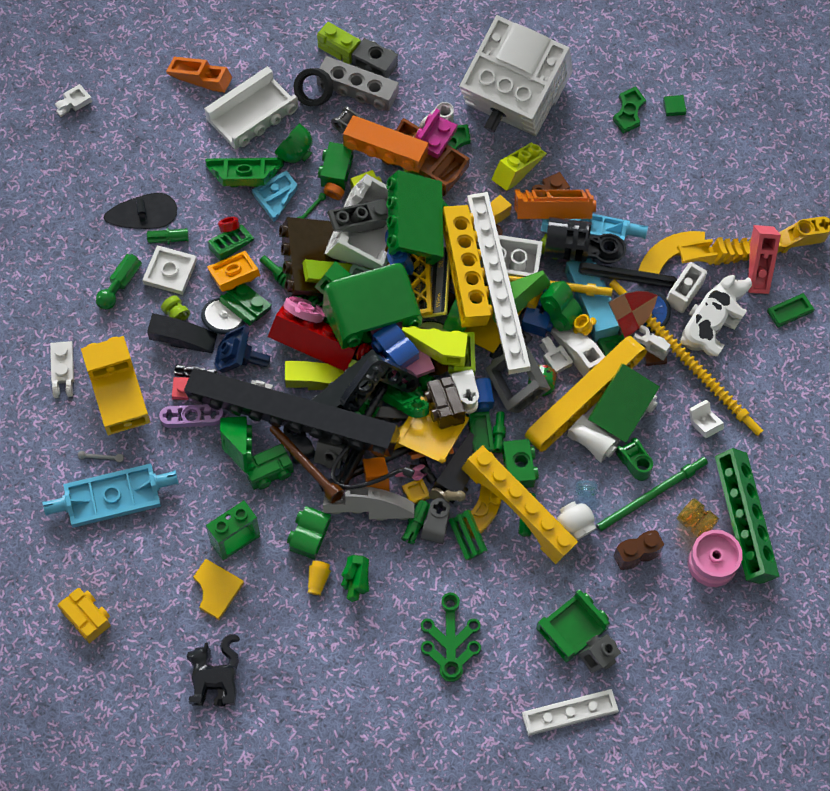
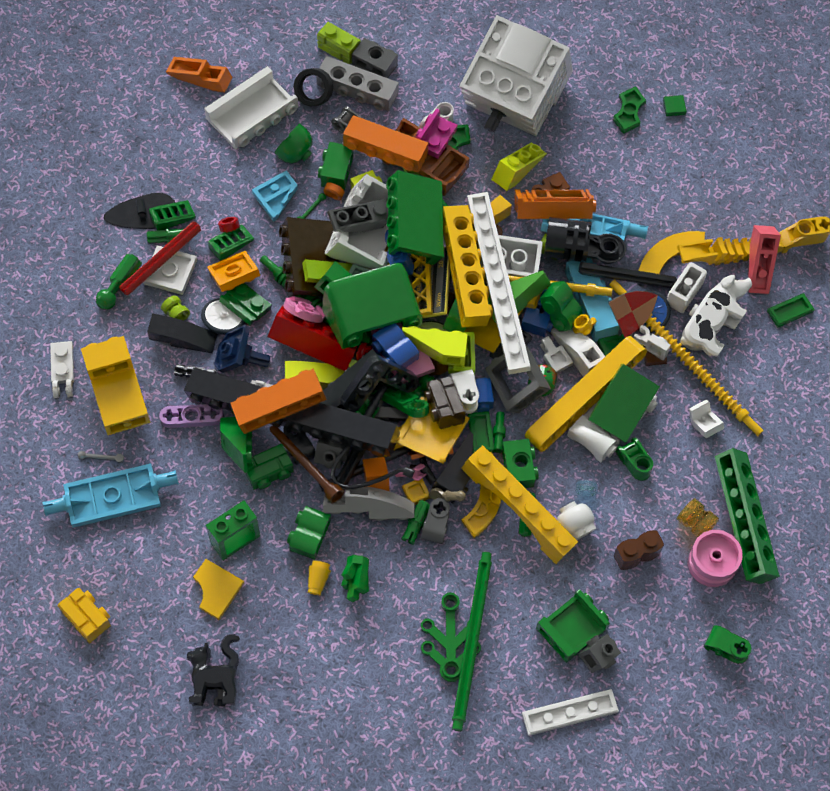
(74, 98): white plate -> none
(160, 258): none -> red axle
(163, 210): none -> green slope
(178, 388): coral plate -> none
(244, 171): green wing -> none
(278, 401): none -> orange brick
(460, 517): green tile -> none
(471, 643): none -> green piece
(685, 472): green bar -> none
(726, 645): none -> green piece

